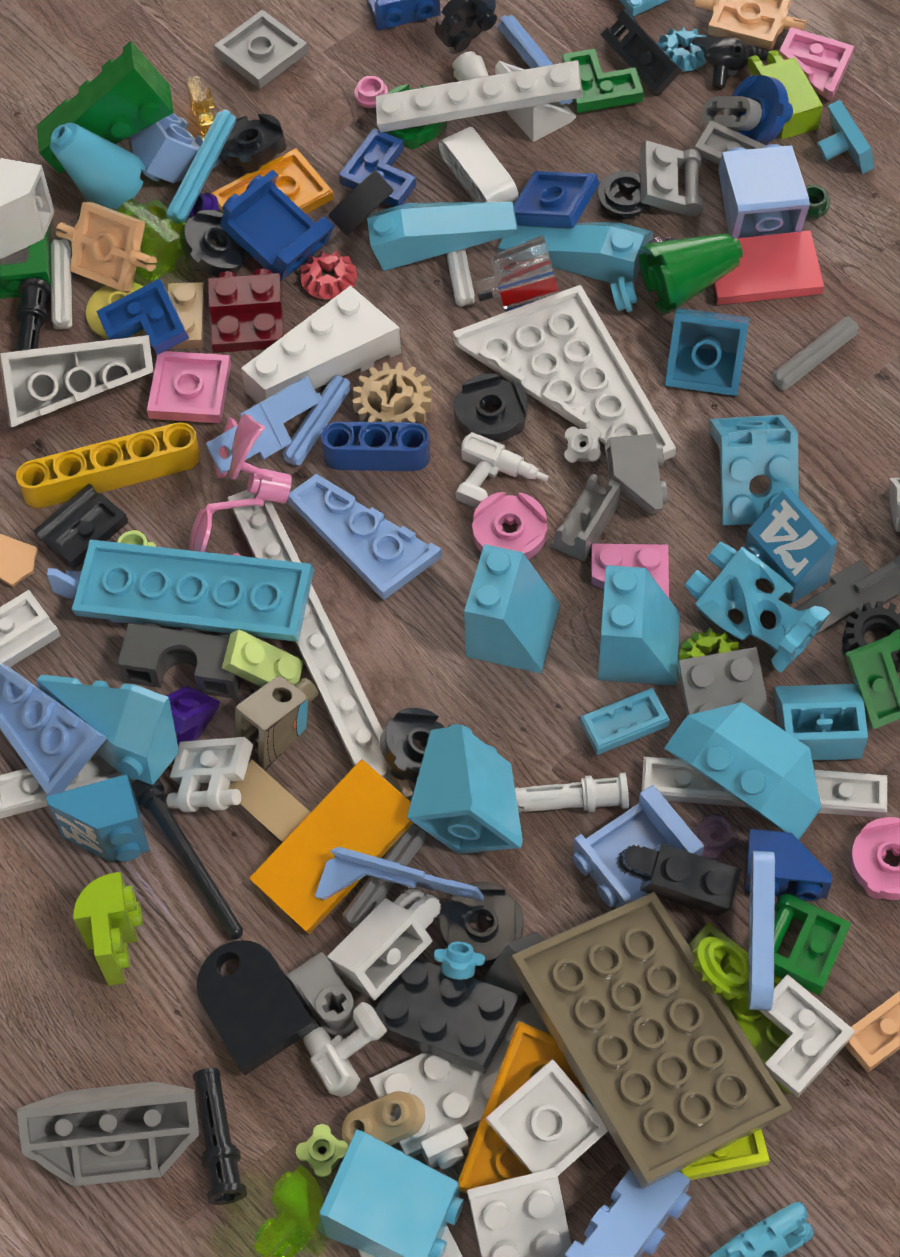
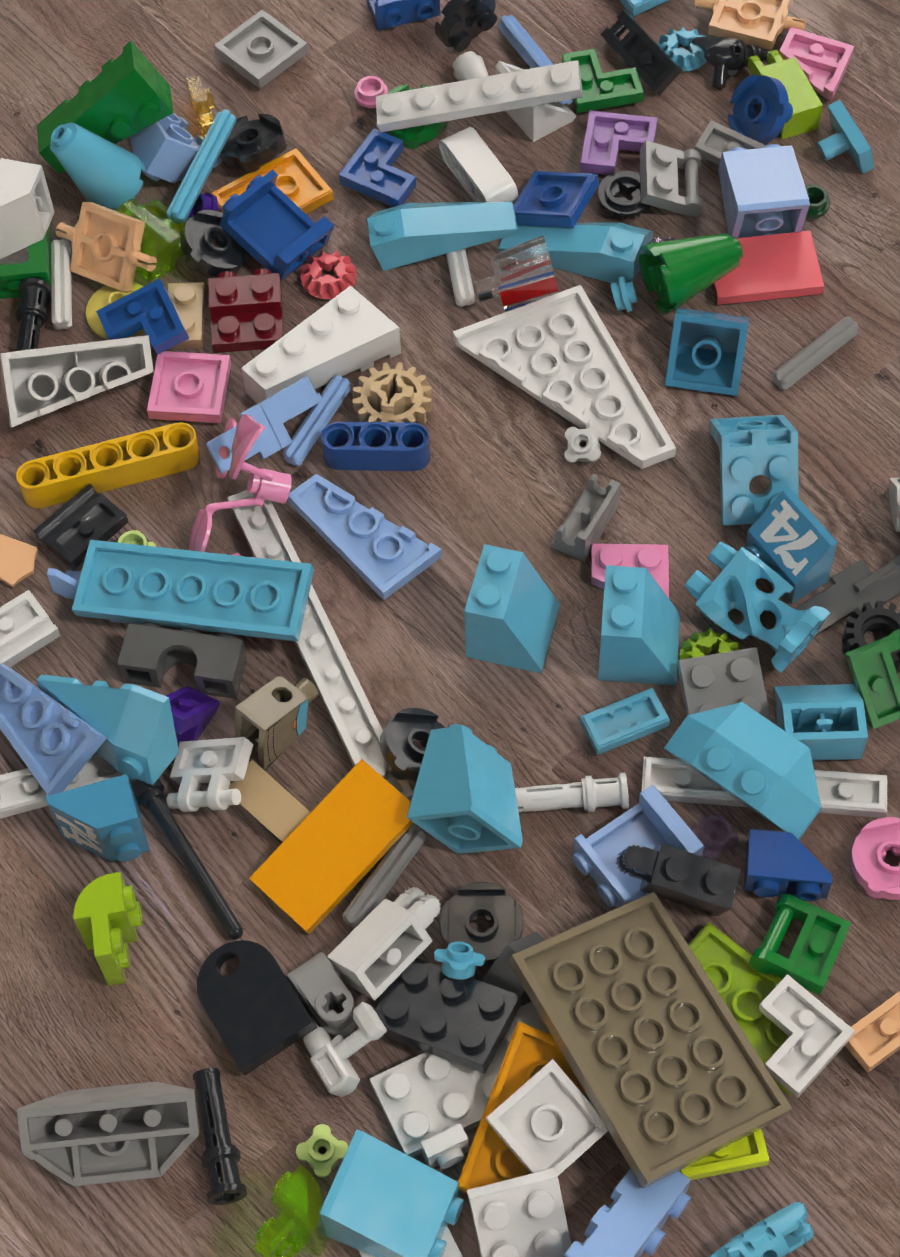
(259, 661): yellowish green plate -> none
(351, 866): light blue piece -> none
(360, 202): black tyre -> none
(380, 1120): tan plate -> none
(485, 389): black plate -> none
(489, 459): white piece -> none
(512, 509): bright pink plate -> none
(608, 134): none -> medium lavender plate
(635, 465): light grey slope -> none
(732, 106): light grey beam -> none
(734, 976): lime gear -> none
(761, 931): light blue beam -> none

